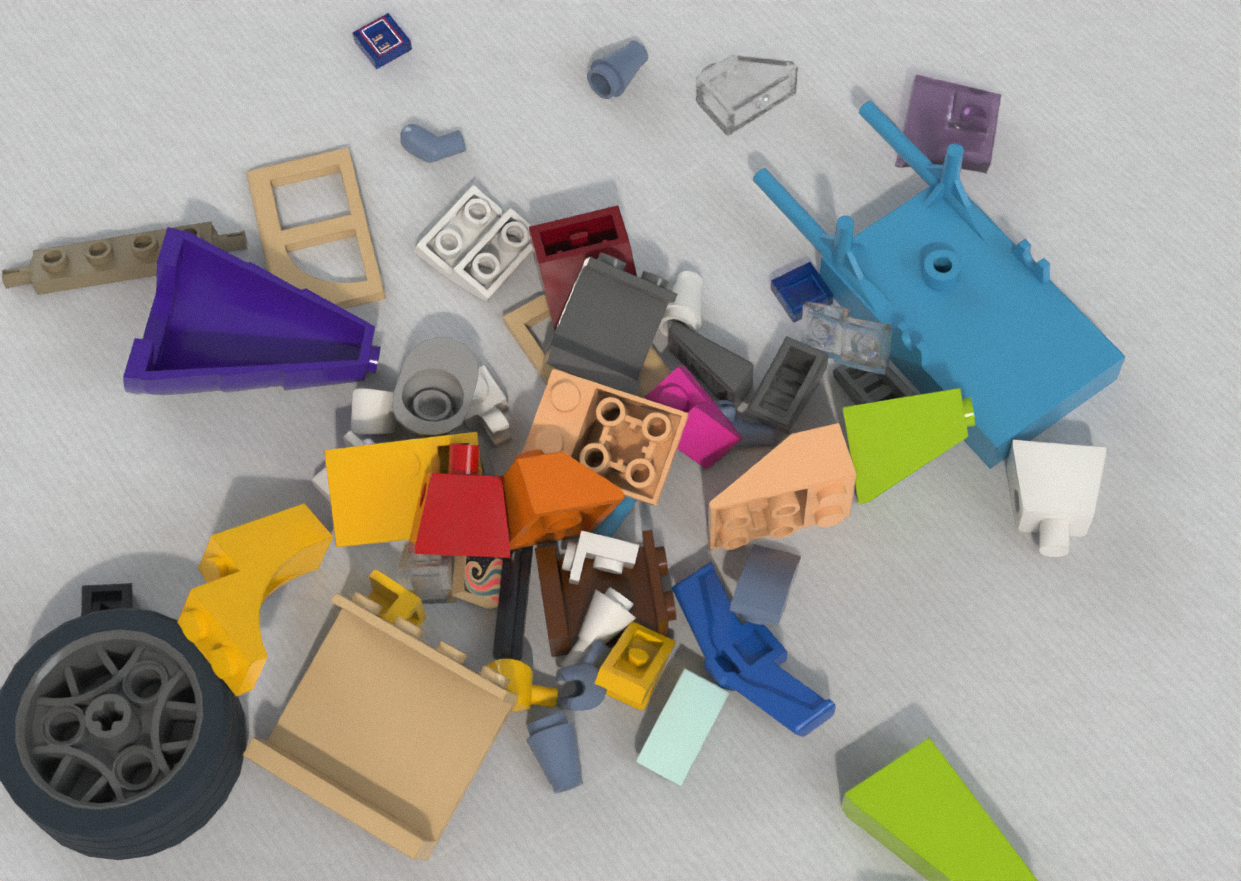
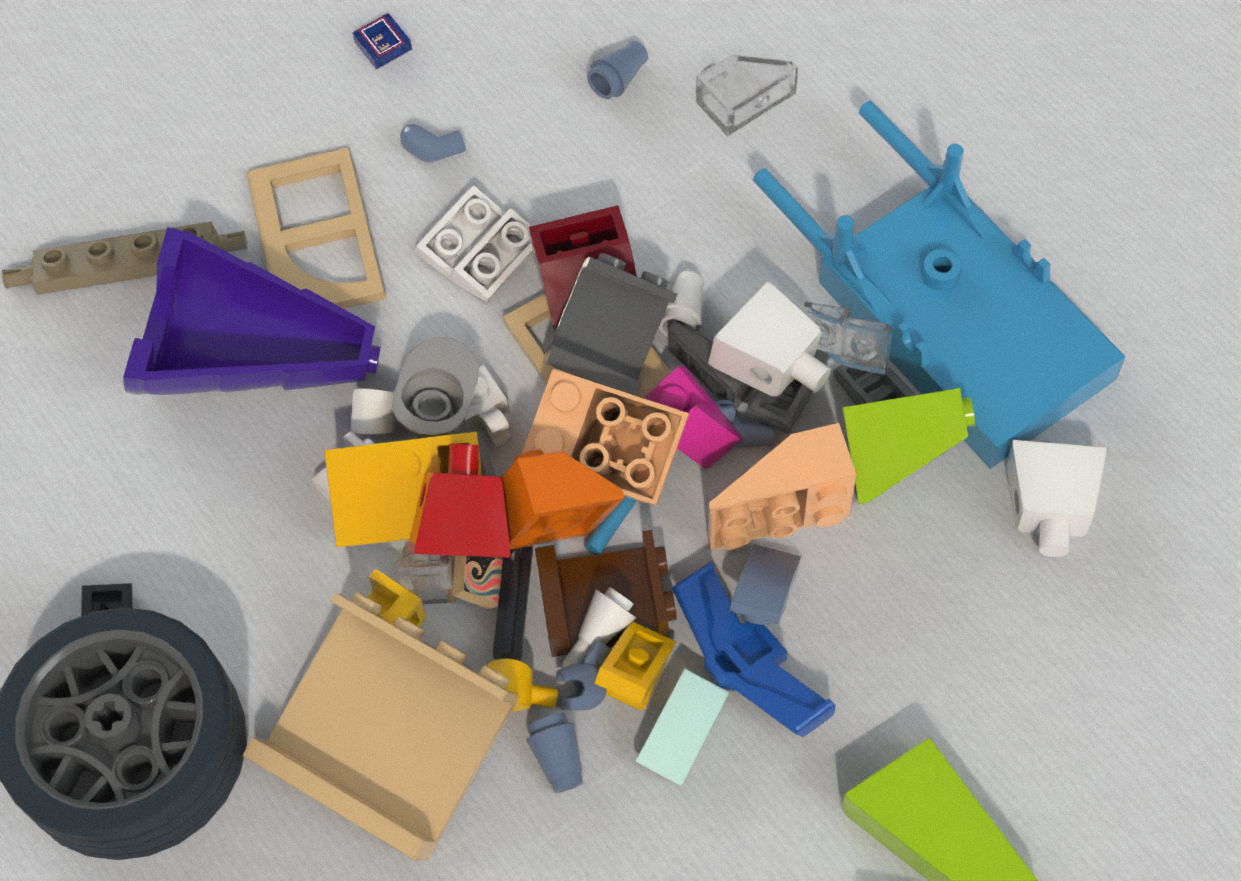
(240, 574): yellow arch -> none
(607, 552): white bracket -> none
(770, 345): none -> white torso
(800, 286): clear blue tile -> none
(951, 114): clear purple plate -> none

